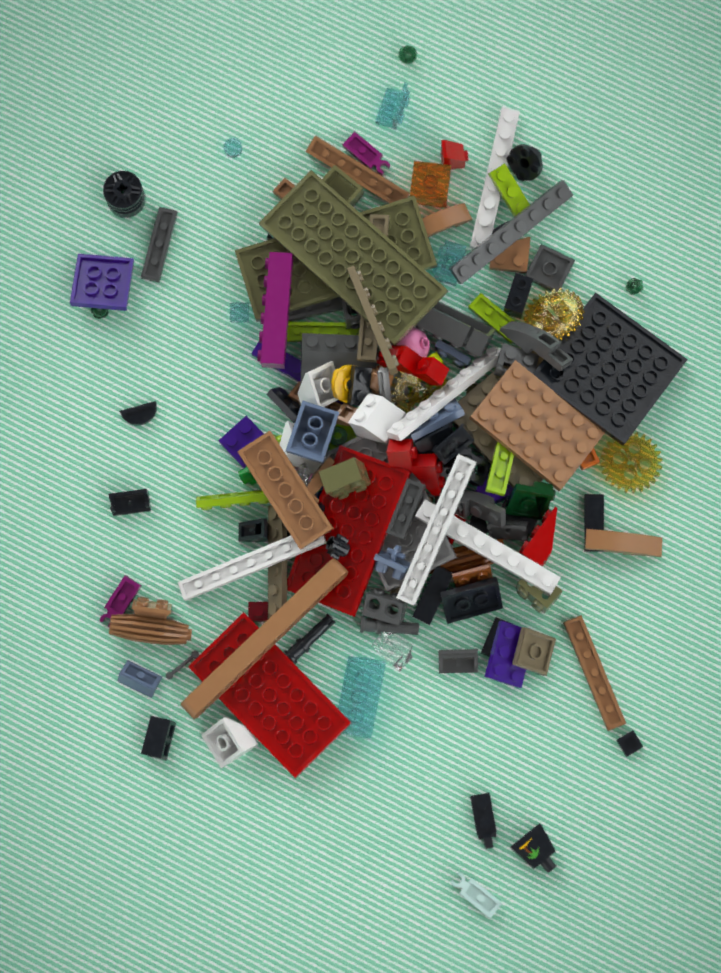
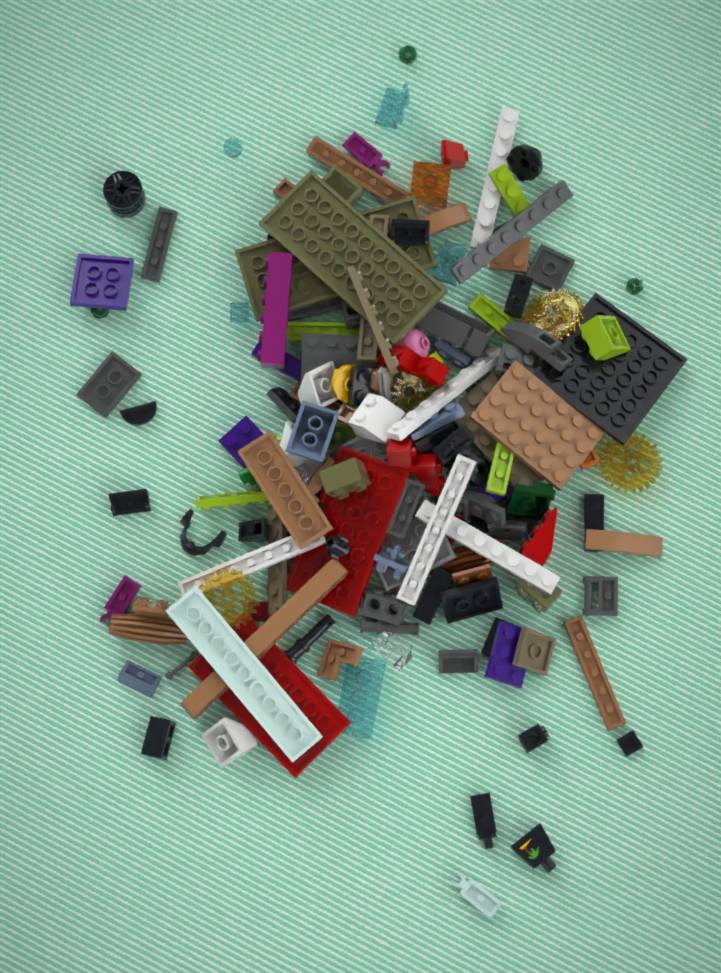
(109, 384): none -> dark grey tile
(190, 547): none -> black helmet
(227, 581): none -> clear yellow gear
(244, 673): none -> light aqua plate
(336, 654): none -> medium nougat plate
(410, 232): none -> black hinge
(525, 741): none -> black brick
(604, 337): none -> lime slope
(606, 596): none -> dark grey plate

